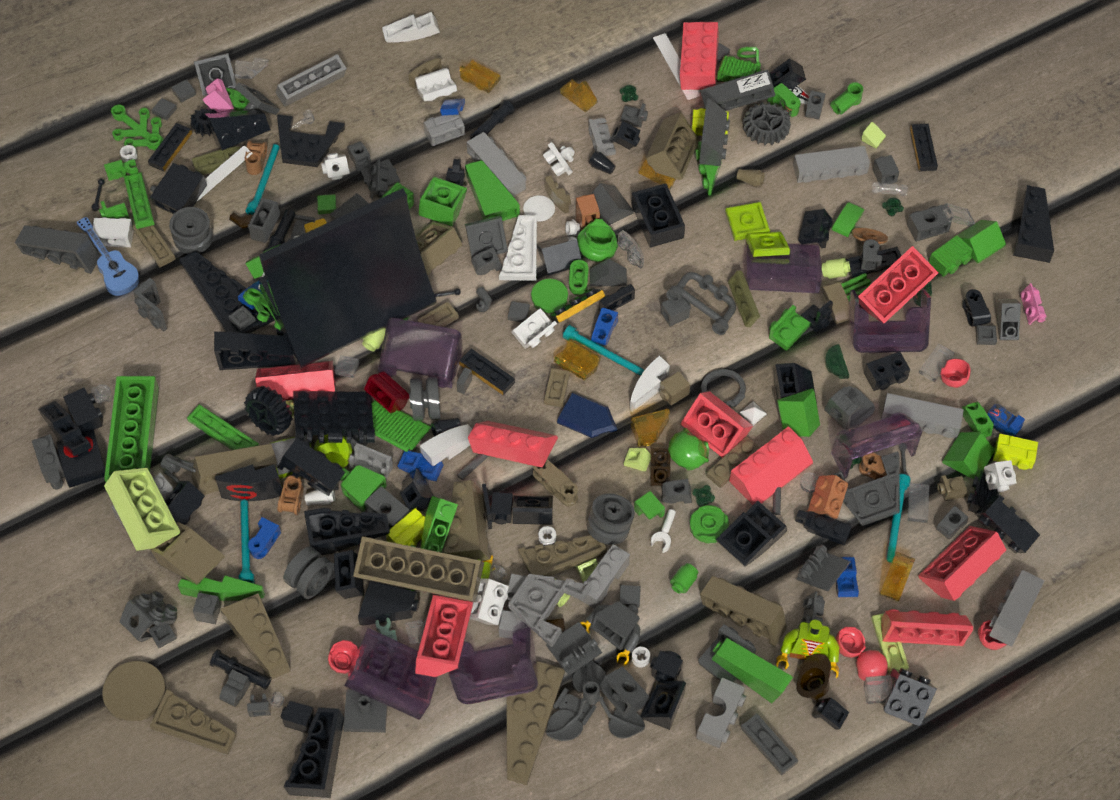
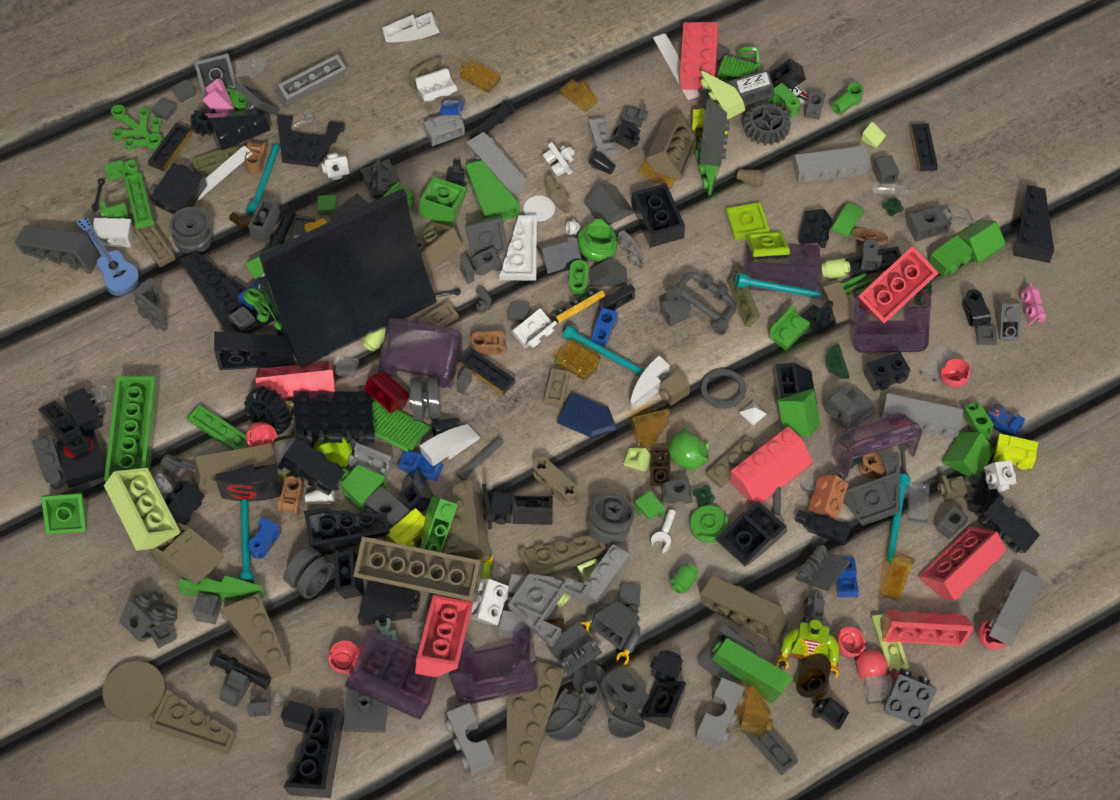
(64, 513): none -> bright green slope
(127, 150): white bush -> none
(260, 434): none -> coral hair
(359, 155): dark grey leg -> none
(467, 270): none -> dark grey tile
(475, 755): none -> light grey arch
(488, 342): none -> medium nougat piece
(511, 443): coral slope -> none
(544, 530): white bush -> none
(549, 295): bright green tile -> none
(586, 210): nougat brick -> none
(629, 89): clear green plate -> none
(639, 650): white bush -> none
(716, 423): coral slope -> none
(723, 94): none -> yellowish green slope
(743, 280): none -> teal piece
(756, 715): none -> clear yellow slope

